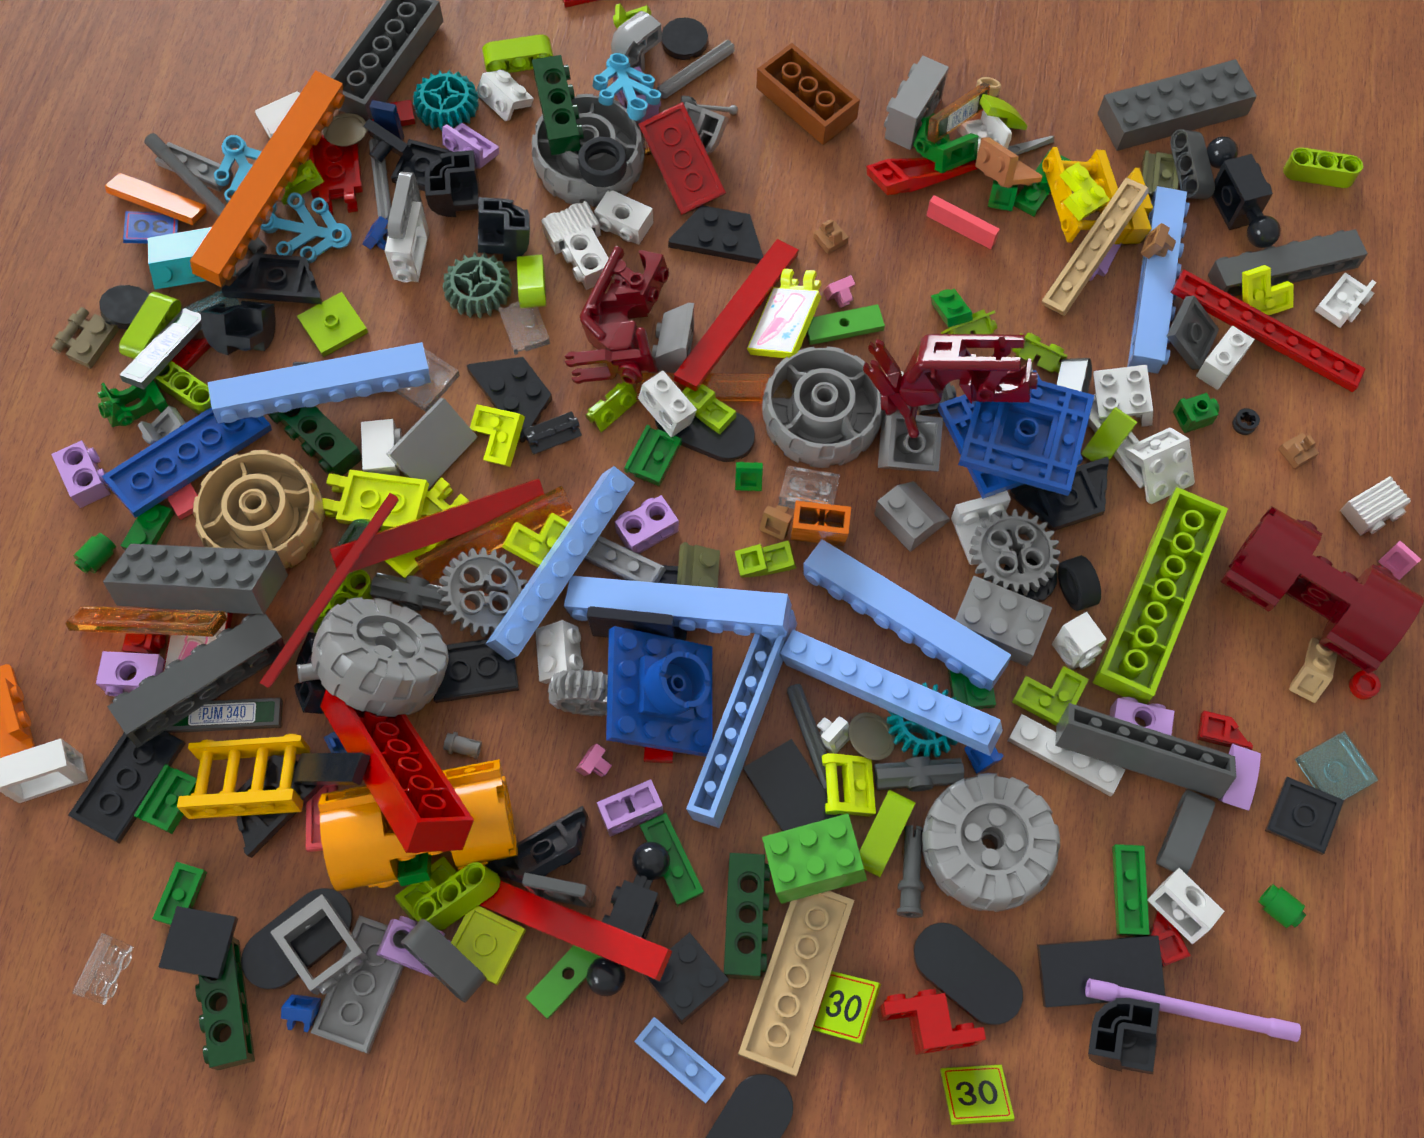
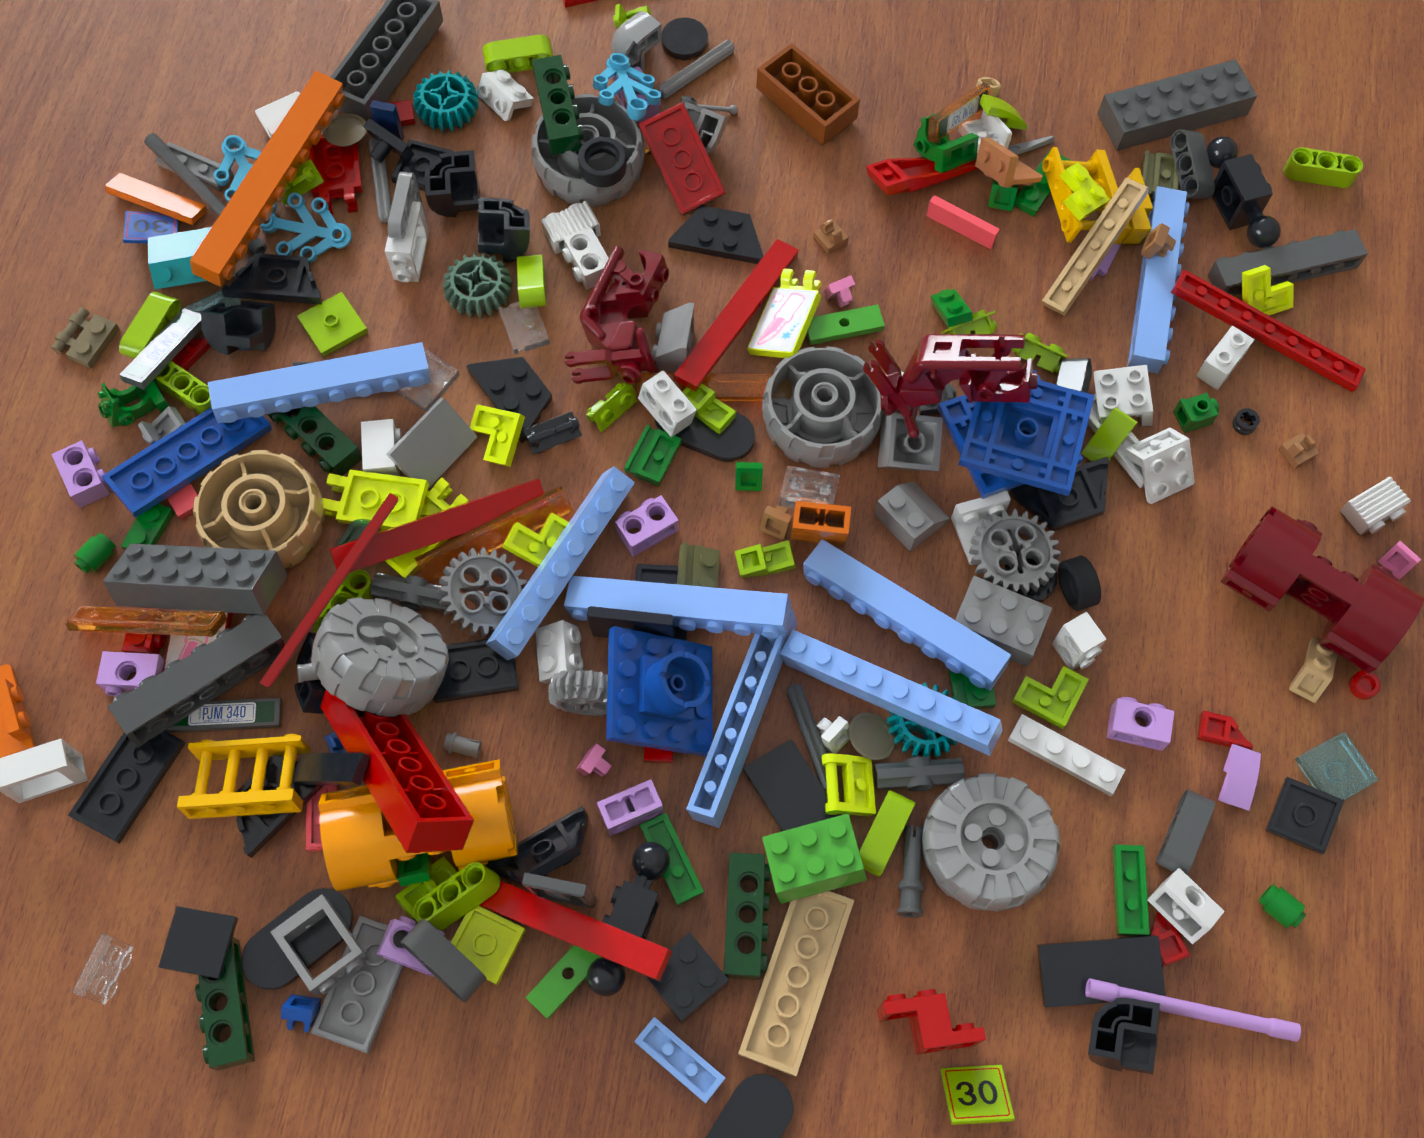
(121, 304): black tile -> none
(161, 801): green plate -> none
(180, 891): green plate -> none
(376, 234): blue tile -> none
(465, 139): lavender bracket -> none
(617, 206): white brick -> none
(623, 562): light grey tile -> none
(846, 1007): lime piece -> none
(915, 99): light grey brick -> none
(968, 974): black tile -> none
(982, 761): blue tile -> none
(1145, 751): dark grey brick -> none
(1160, 596): lime brick -> none
(1192, 332): dark grey plate -> none
(1343, 300): white bracket -> none

